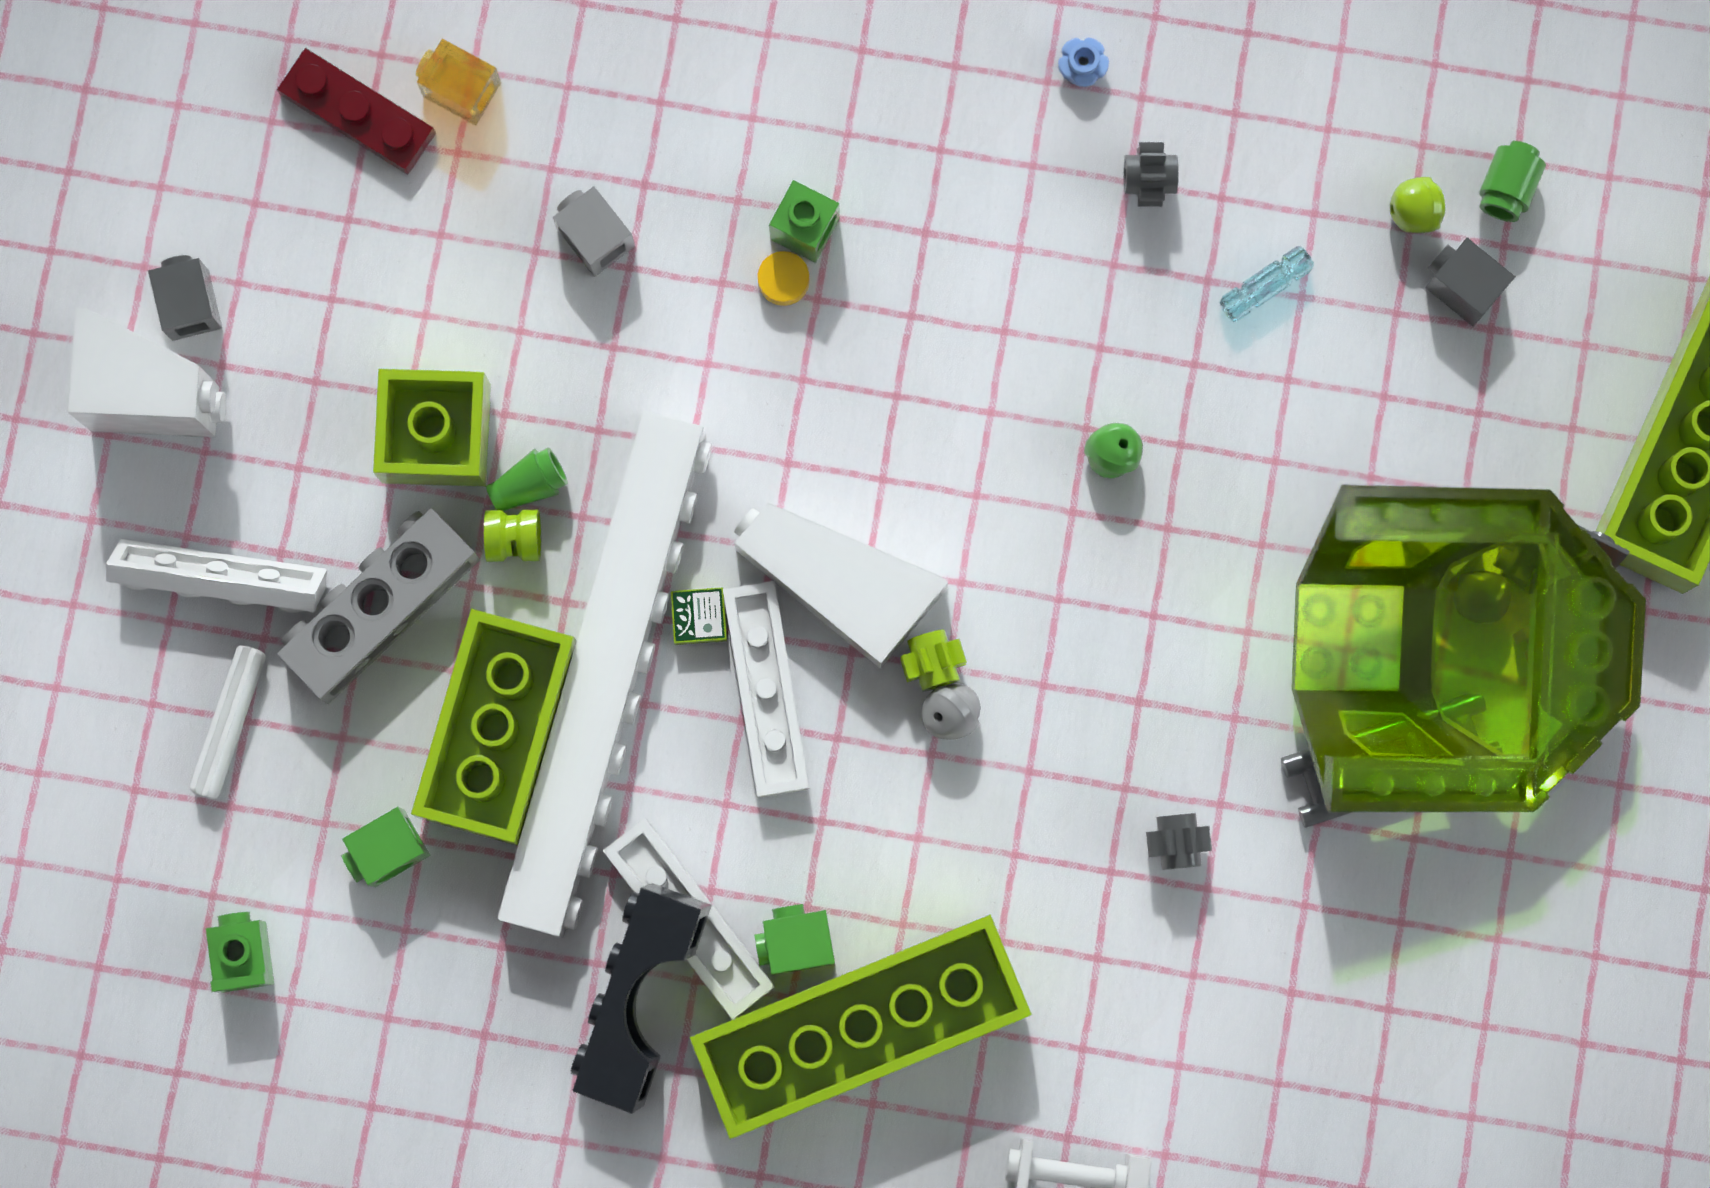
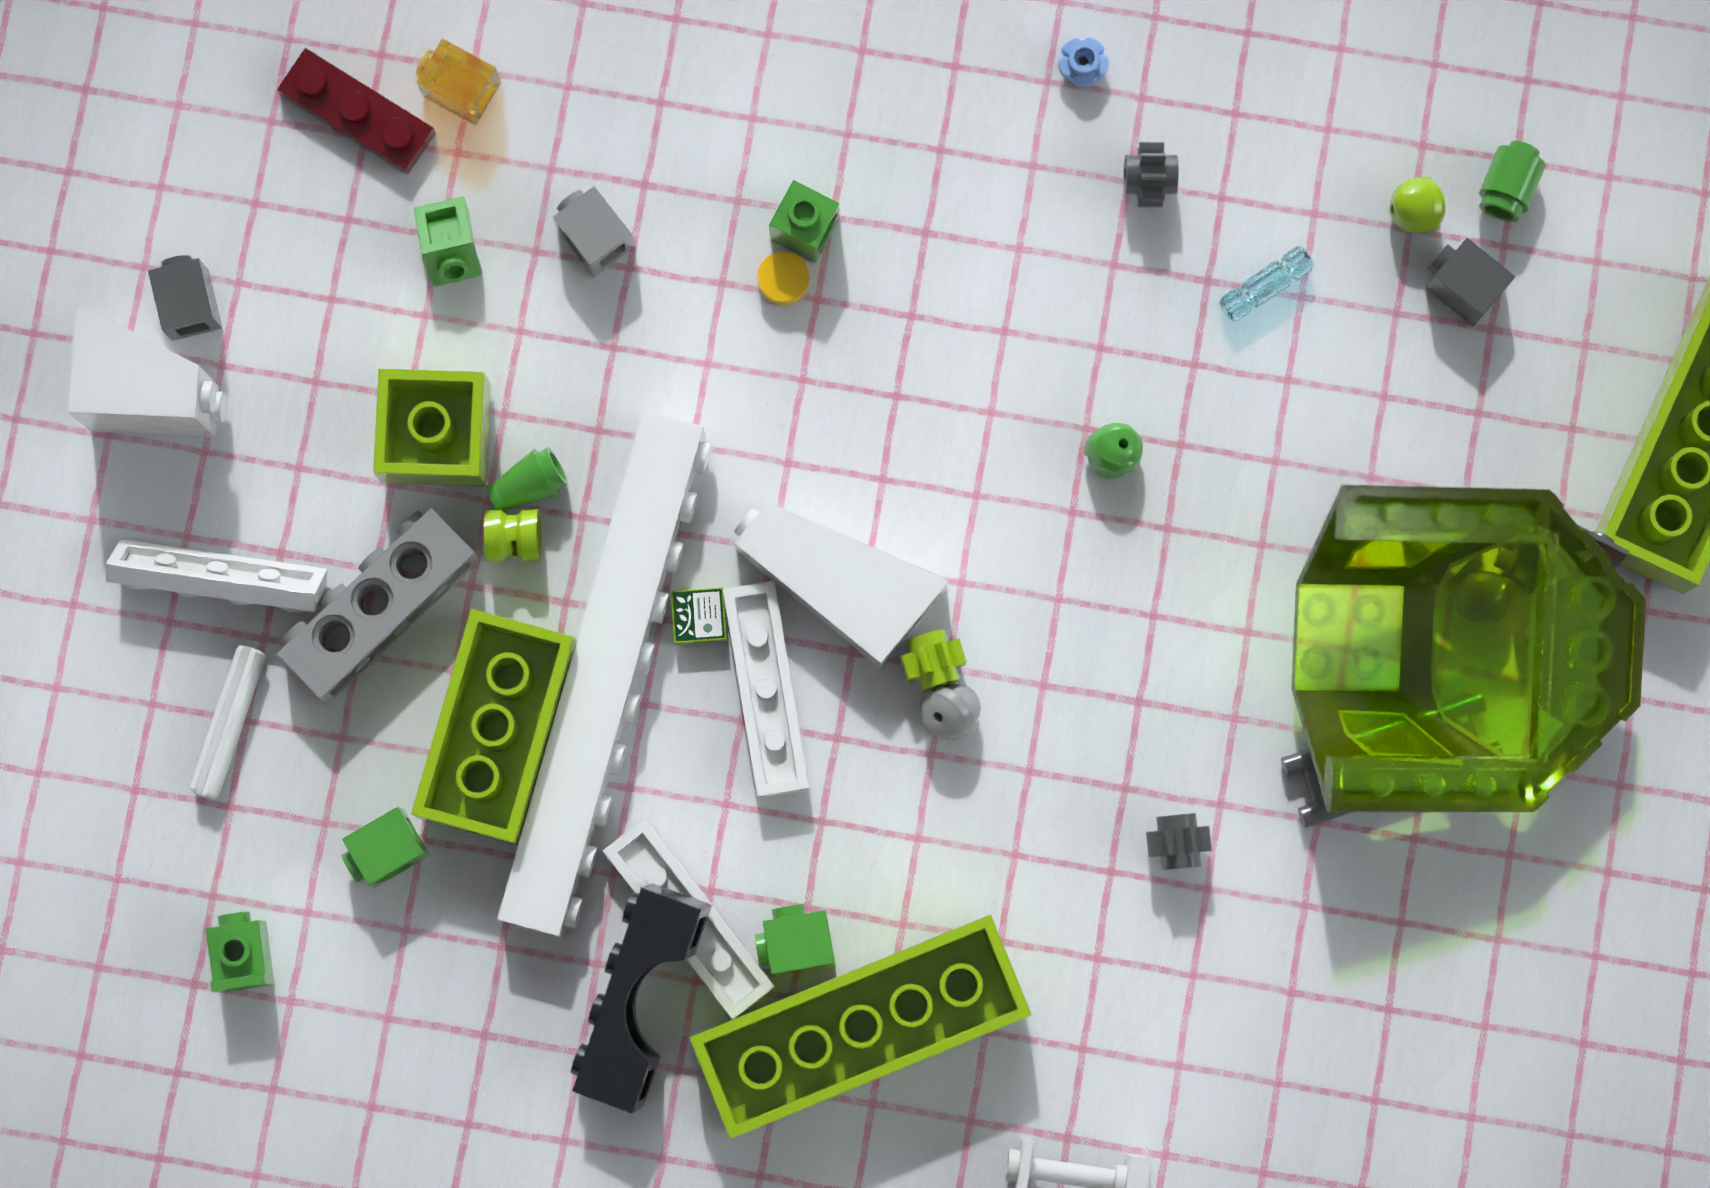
(447, 241): none -> bright green bracket

